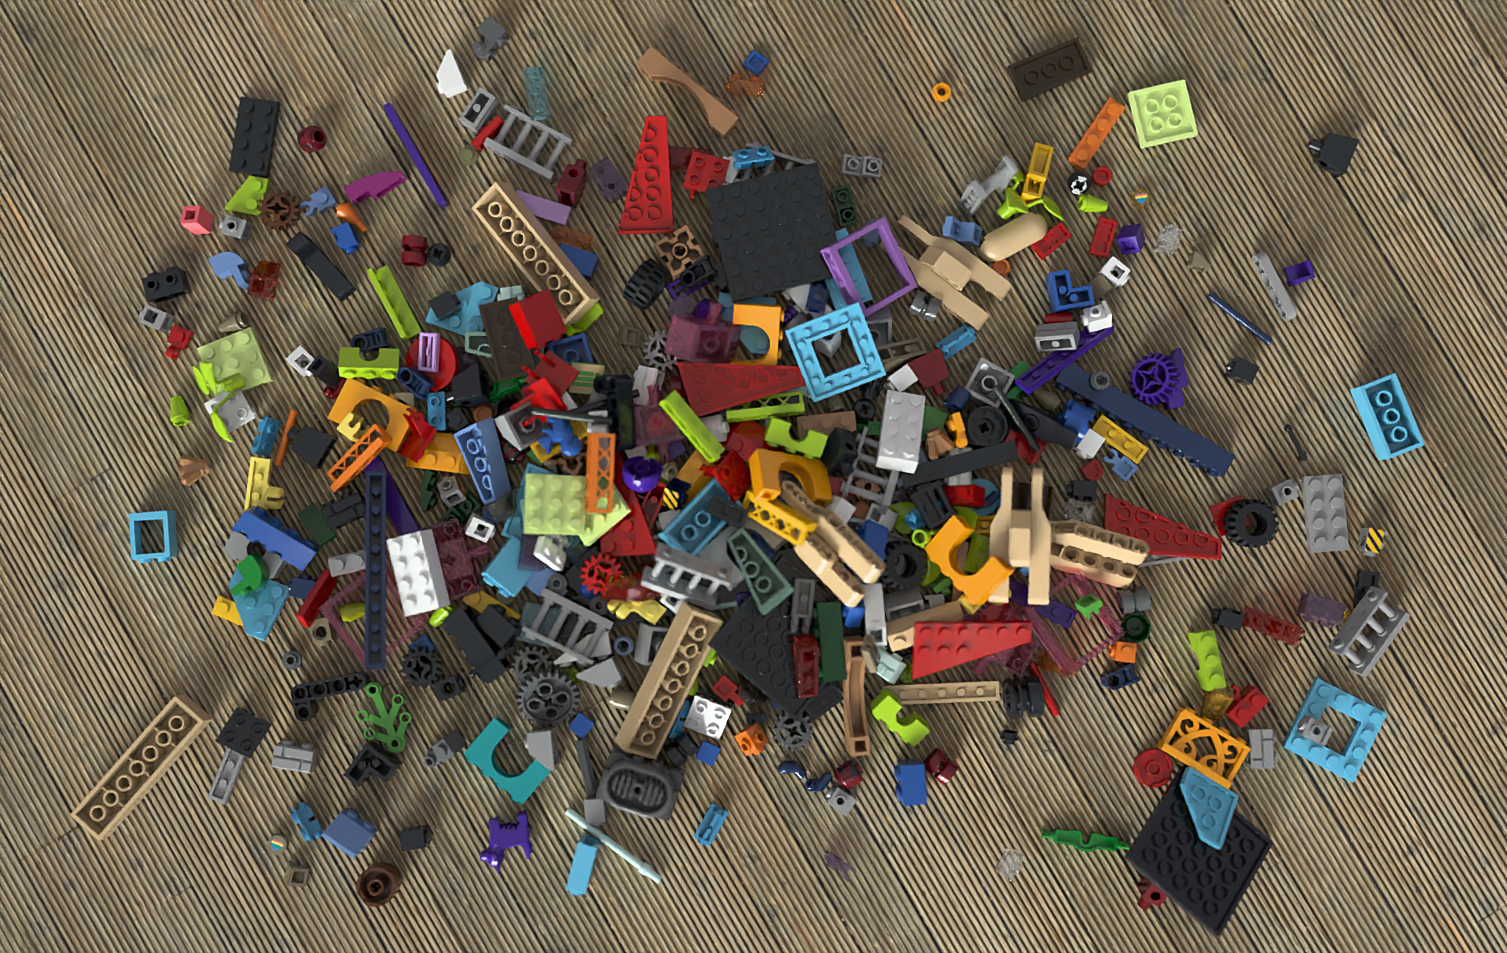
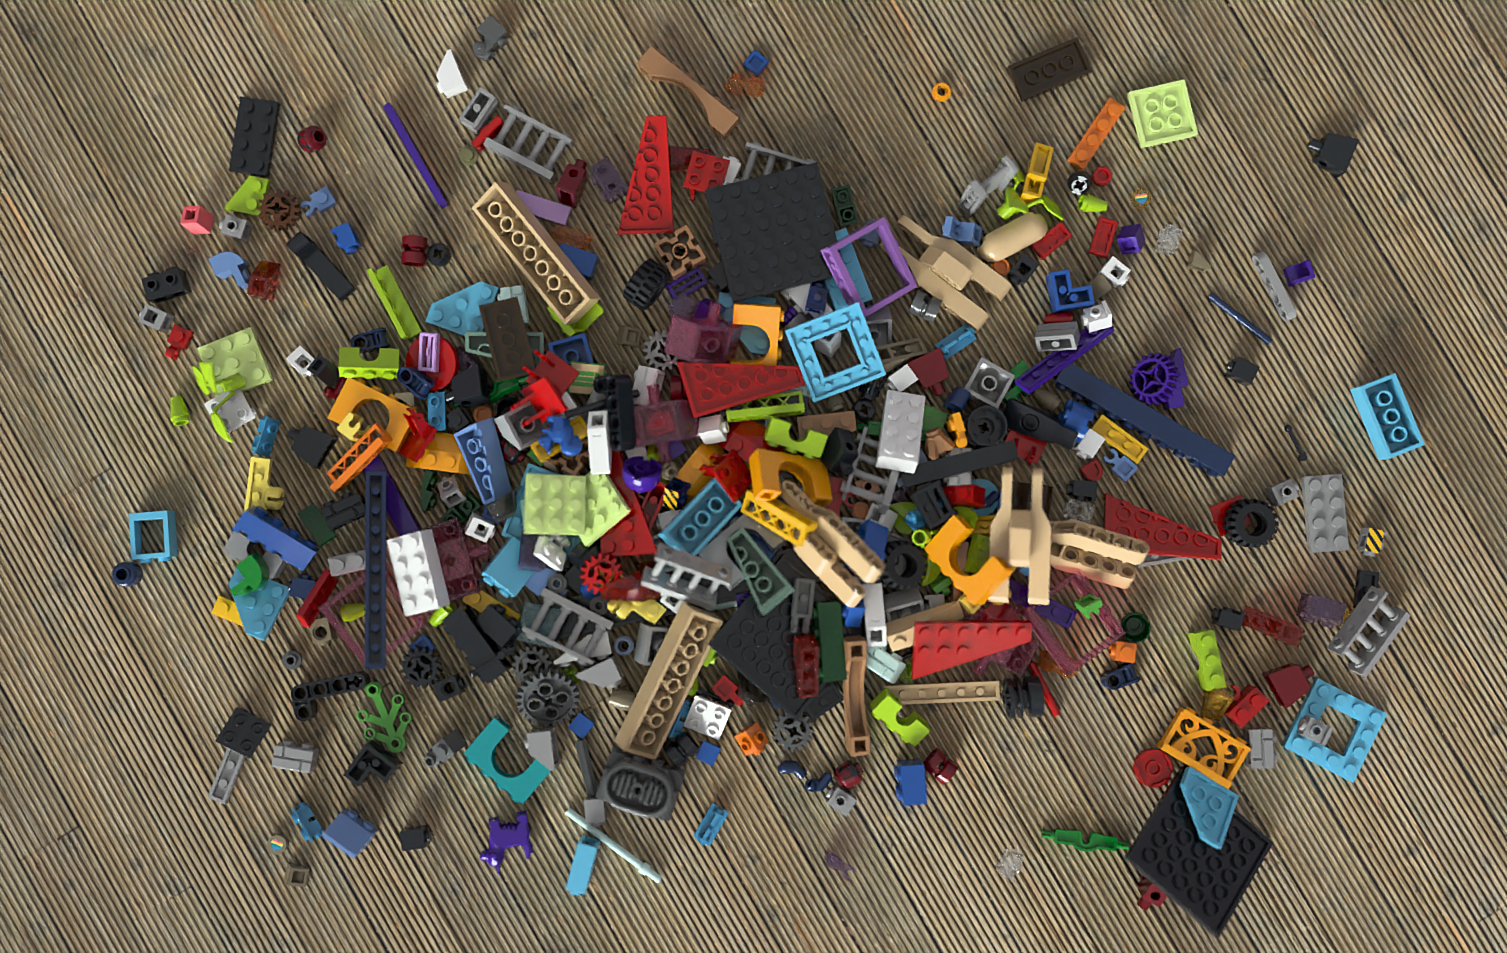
(127, 574): none -> dark blue head
(141, 766): tan brick -> none
(192, 469): medium nougat rock -> none
(235, 322): dark tan cone -> none
(285, 440): orange bar -> none
(347, 213): orange cone -> none
(369, 890): reddish brown brick -> none
(374, 185): magenta slope -> none
(445, 305): black brick -> none
(536, 93): clear light blue plate -> none
(538, 319): red brick -> none
(572, 416): pearl dark grey bar -> none
(592, 473): orange fence -> none
(692, 426): lime fence -> none
(701, 271): black piece -> none
(726, 511): black plate -> none
(756, 717): black tile -> none
(760, 156): dark azure hinge -> none
(841, 508): white brick -> none
(861, 166): light grey slope -> none
(870, 653): dark tan tile -> none
(1009, 737): black plate -> none
(1016, 418): pearl dark grey bar -> none
(1025, 263): none -> black brick
(1106, 380): dark grey plate -> none
(1135, 599): dark grey wheel -> none
(1288, 682): none -> dark red torso

